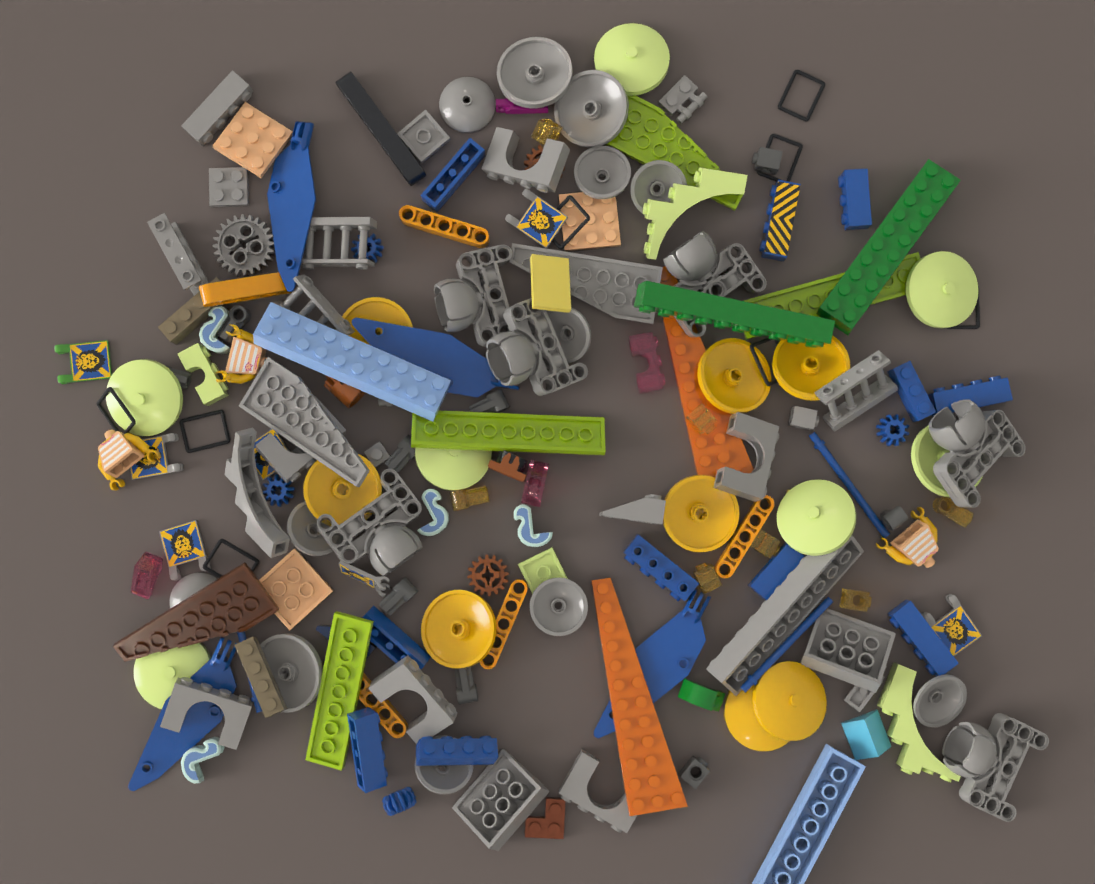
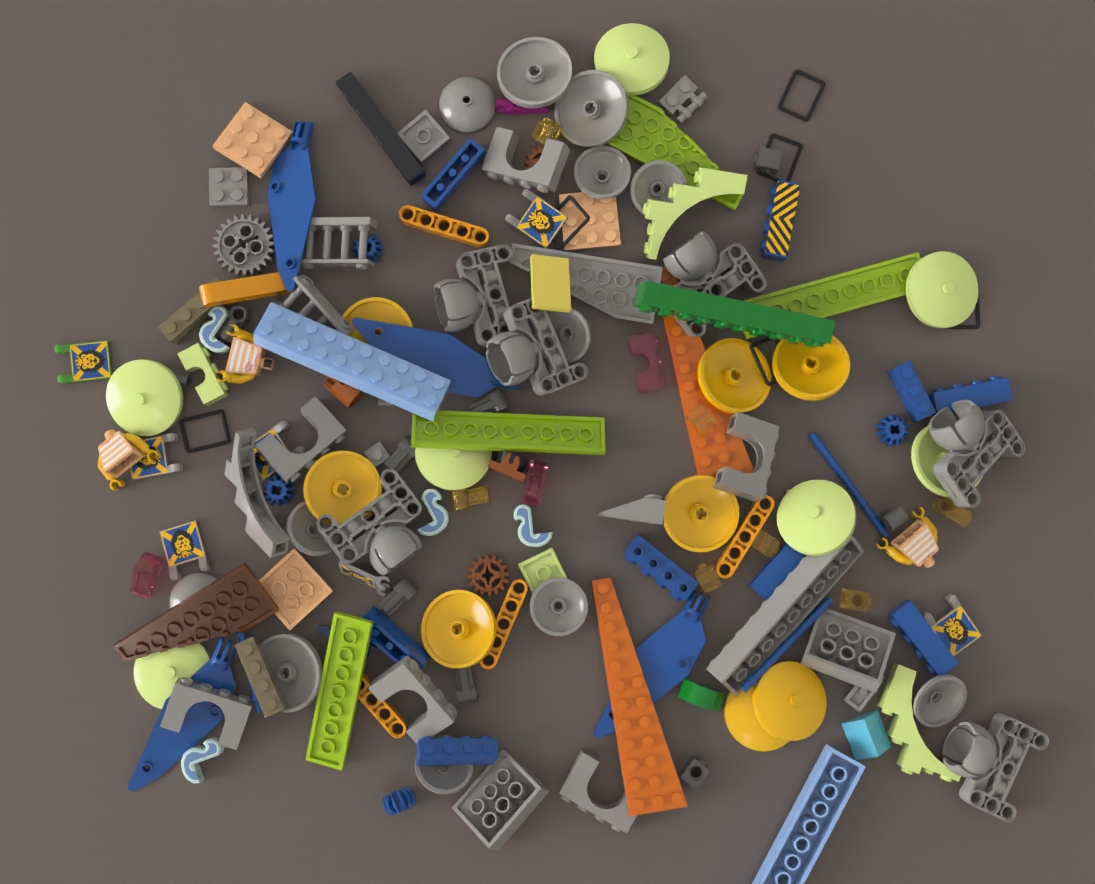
(110, 389): black piece -> none
(178, 253): light grey fence -> none
(217, 108): light grey brick -> none
(233, 547): black piece -> none
(290, 408): light grey wing -> none
(367, 749): blue brick -> none
(549, 826): copper plate -> none
(803, 418): light grey brick -> none
(855, 199): blue brick -> none
(863, 400): light grey fence -> none
(888, 247): green brick -> none

